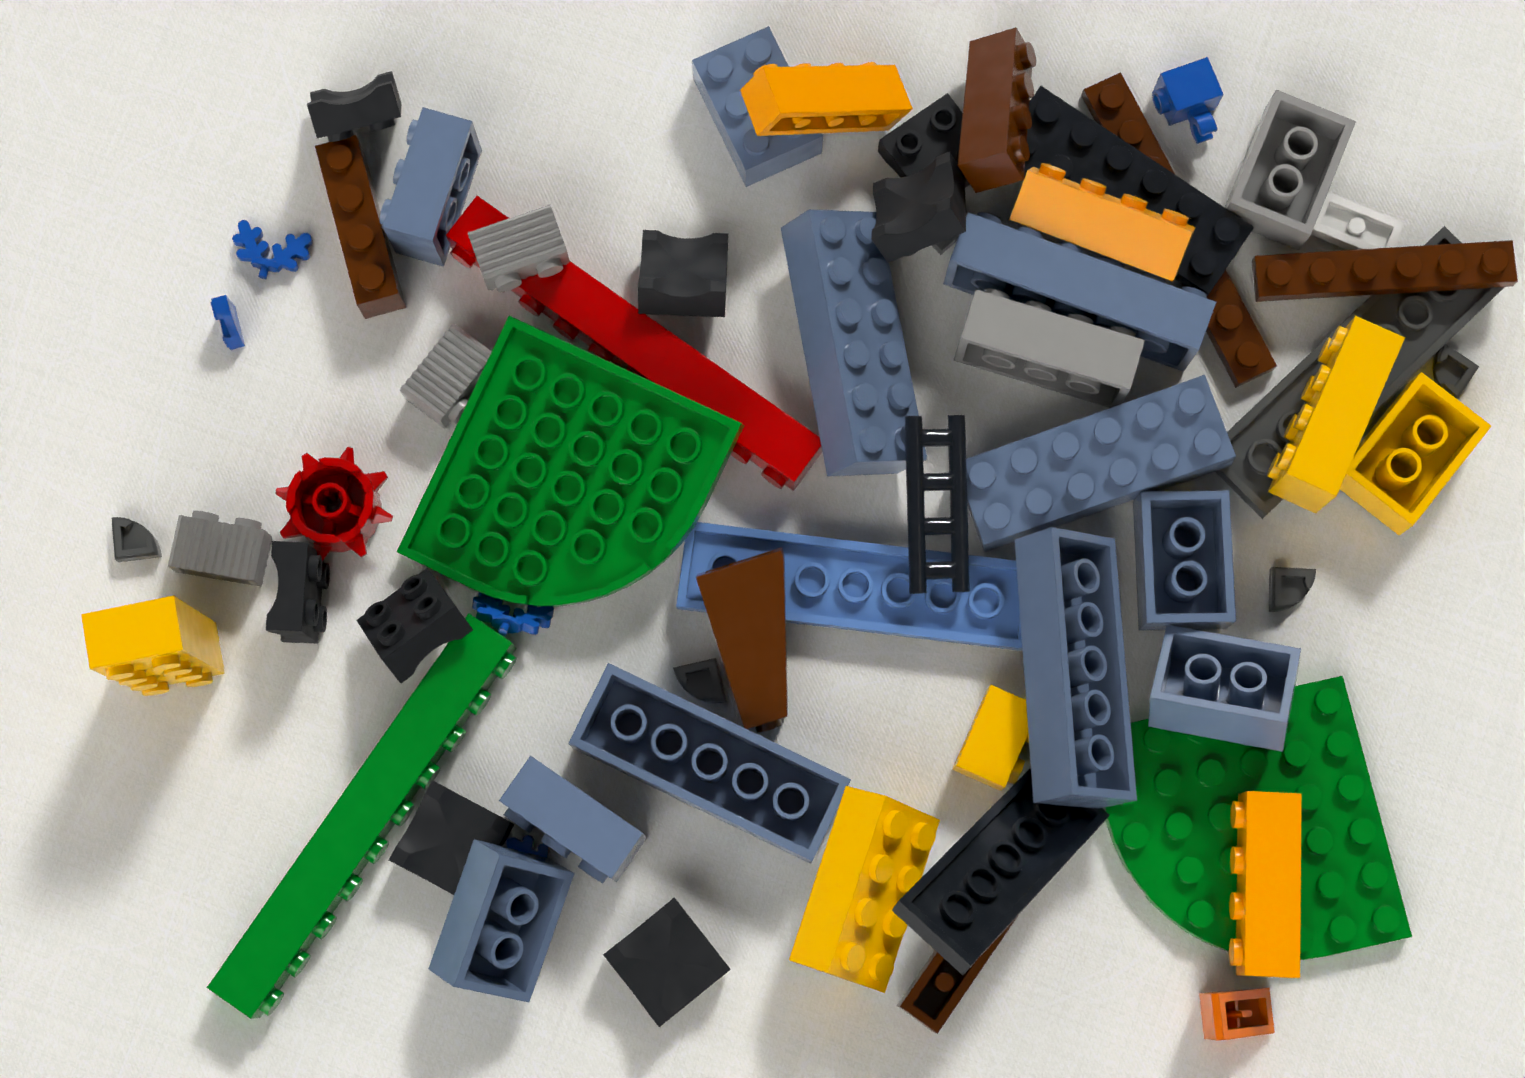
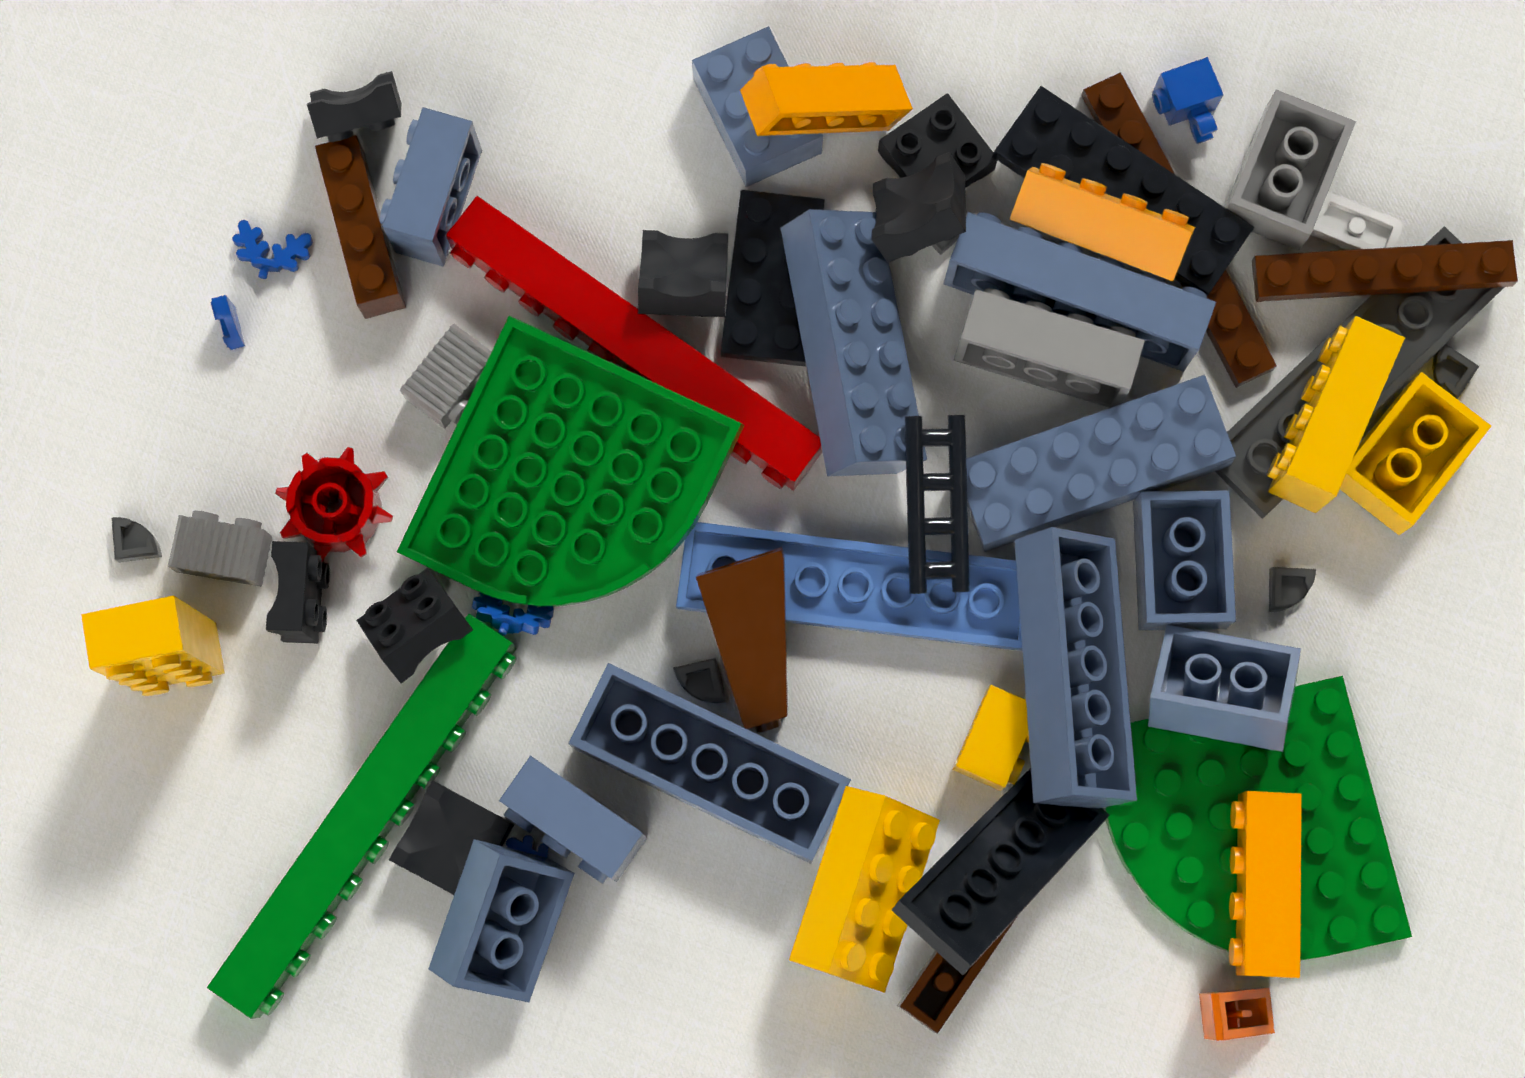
(519, 249): light grey brick -> none
(666, 962): black brick -> none
(760, 299): none -> black plate
(996, 110): reddish brown brick -> none

